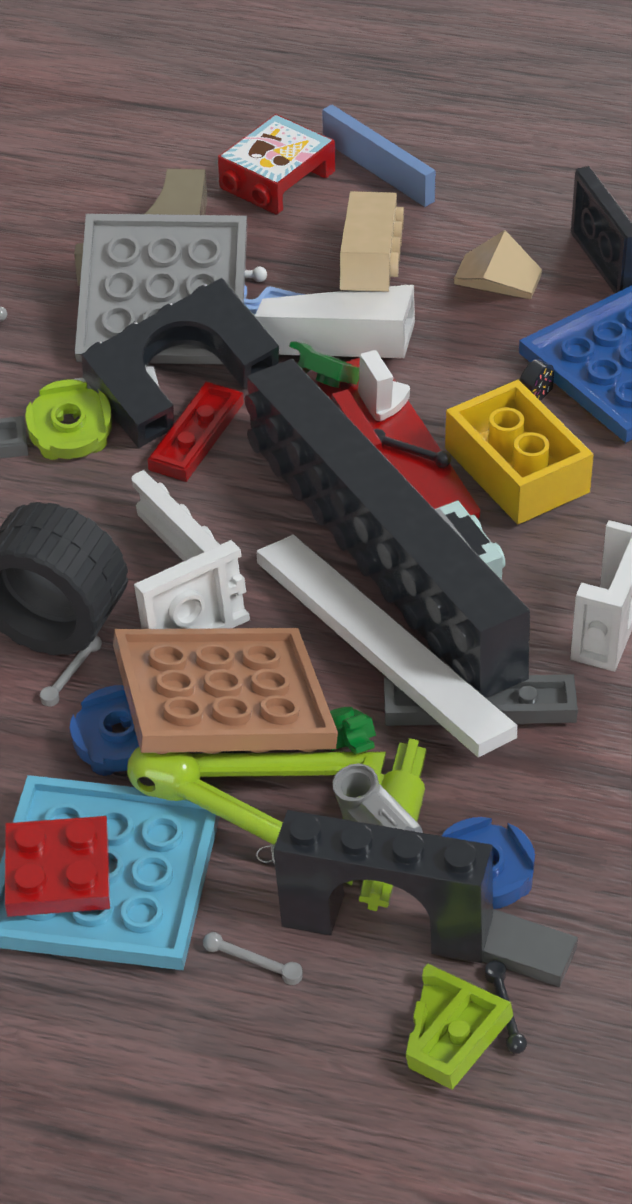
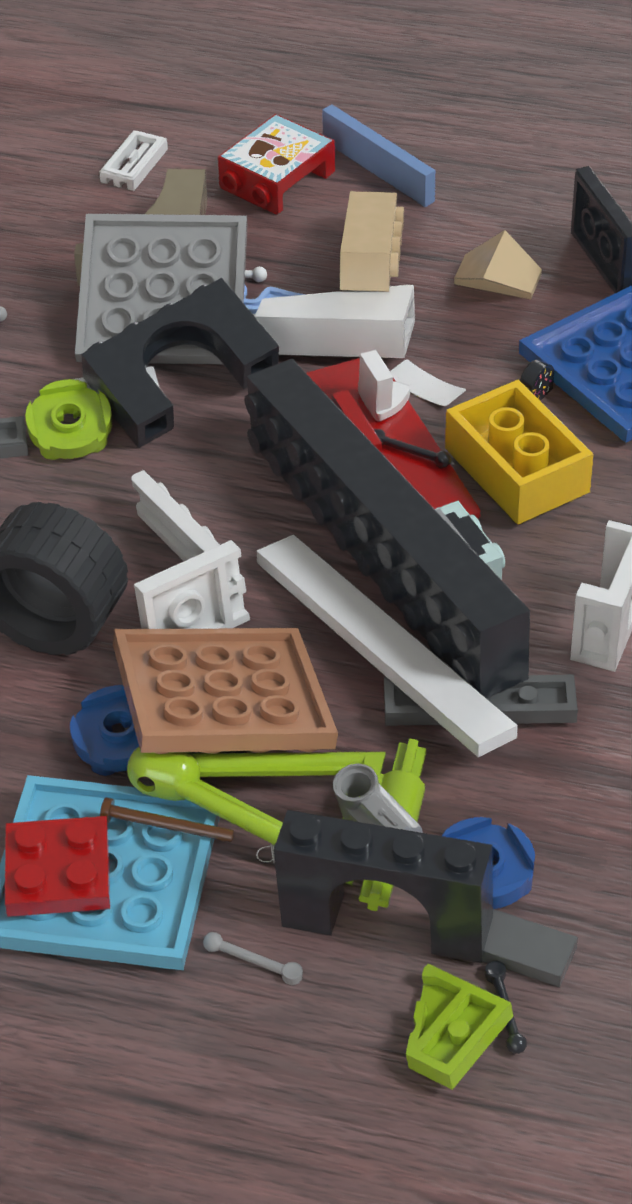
(50, 695): light grey hinge -> none
(111, 811): none -> reddish brown piece
(140, 160): none -> white tile
(195, 431): red tile -> none
(329, 369): green plate -> none
(353, 729): green plate -> none
(425, 385): none -> white sticker

